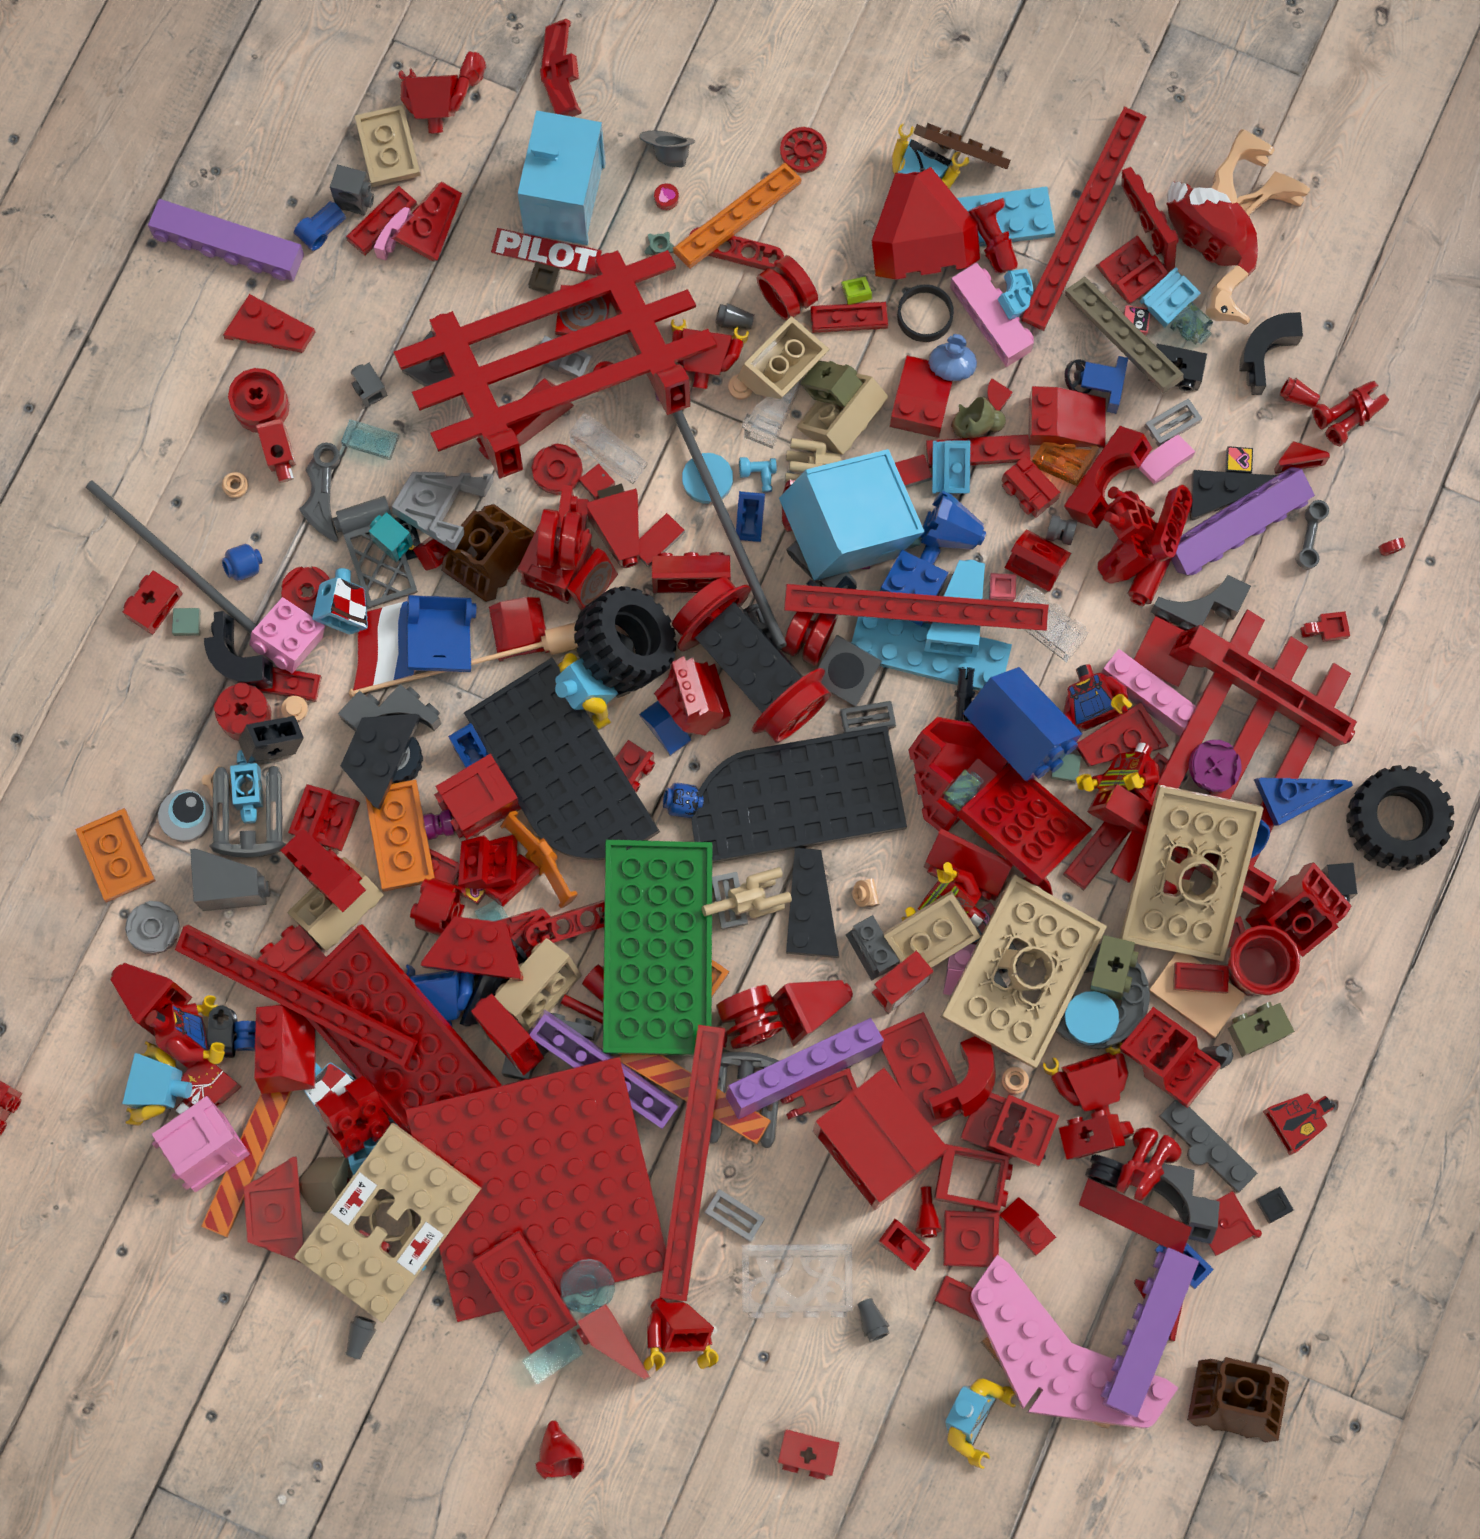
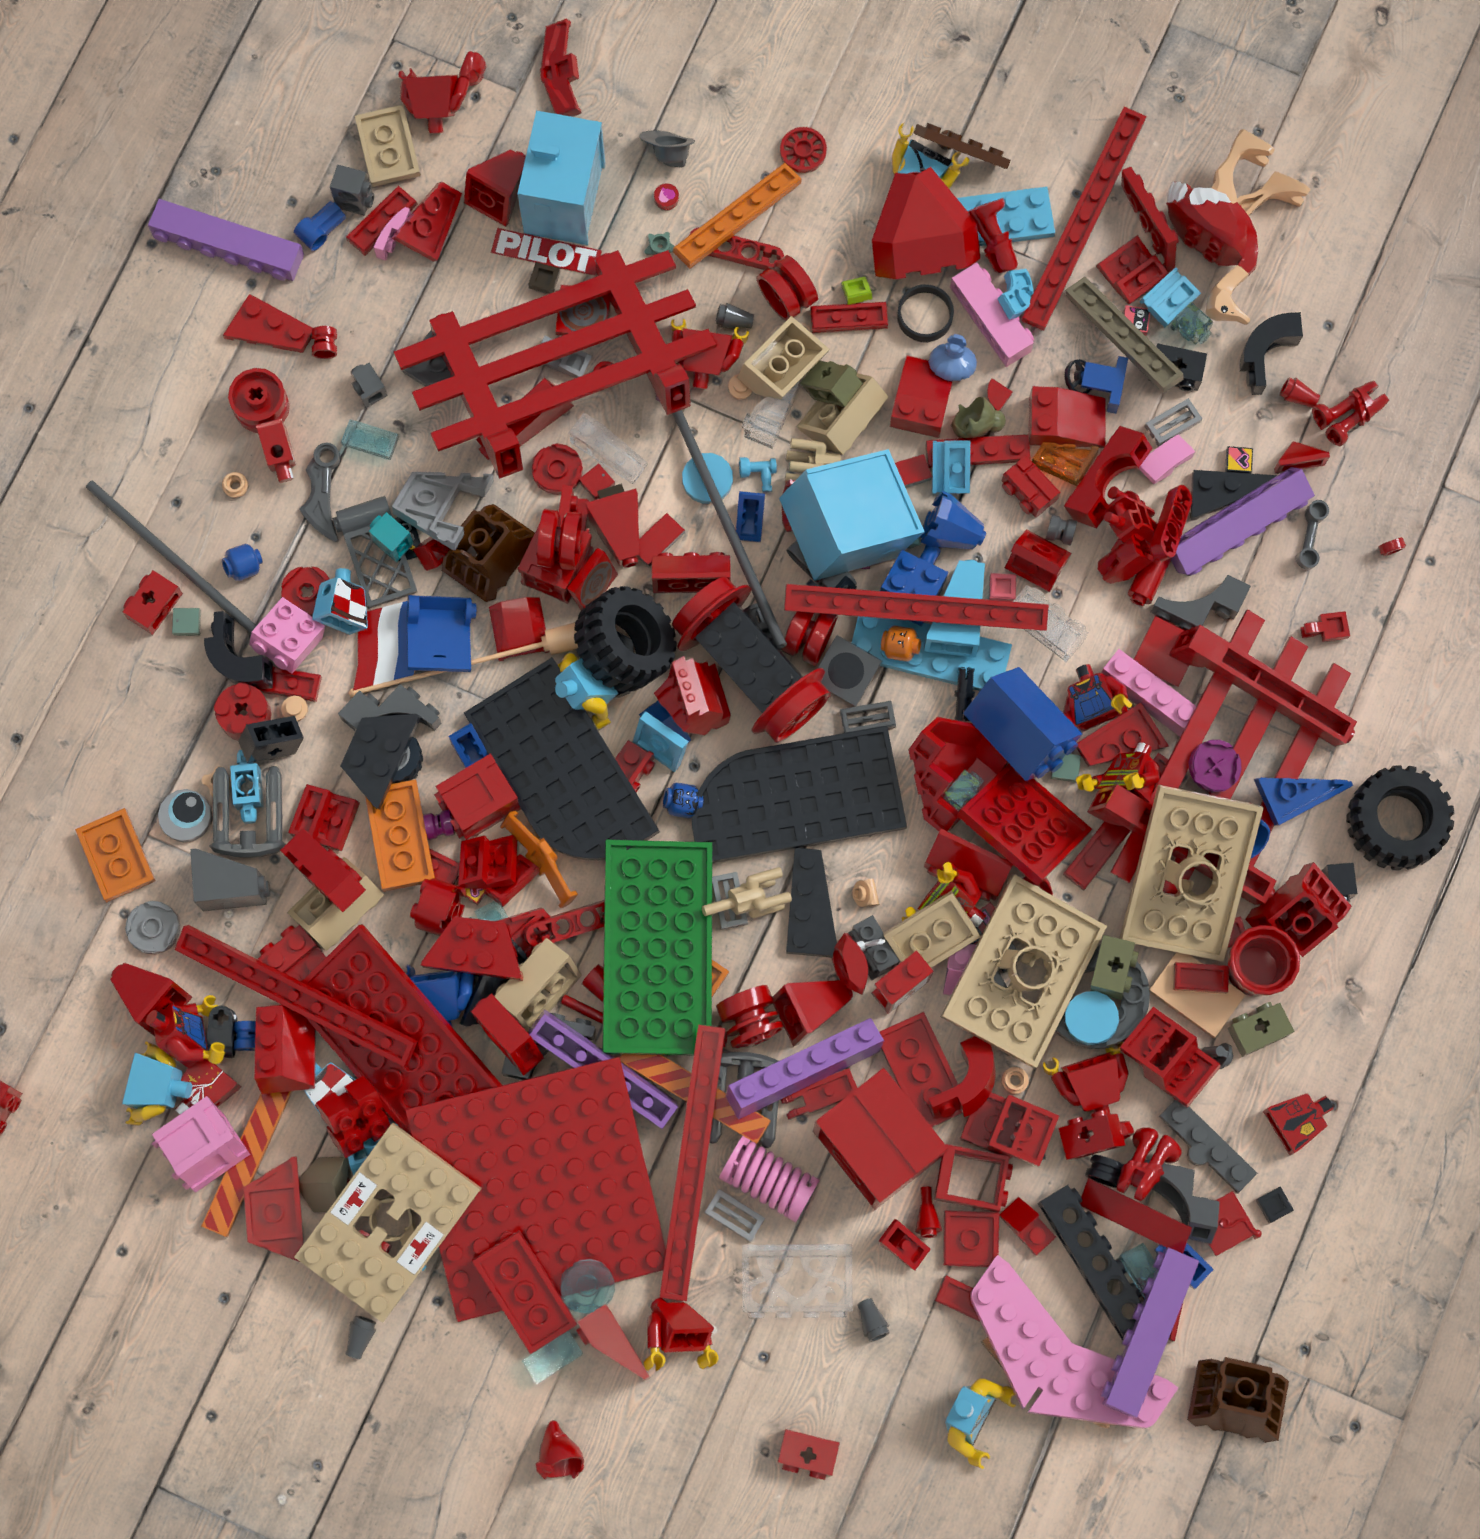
(324, 342): none -> red wheel
(494, 185): none -> red slope
(661, 740): none -> medium azure tile
(768, 1180): none -> bright pink piece
(851, 962): none -> red hat
(900, 643): none -> orange head
(1082, 1256): none -> black brick
(1138, 1265): none -> clear light blue plate

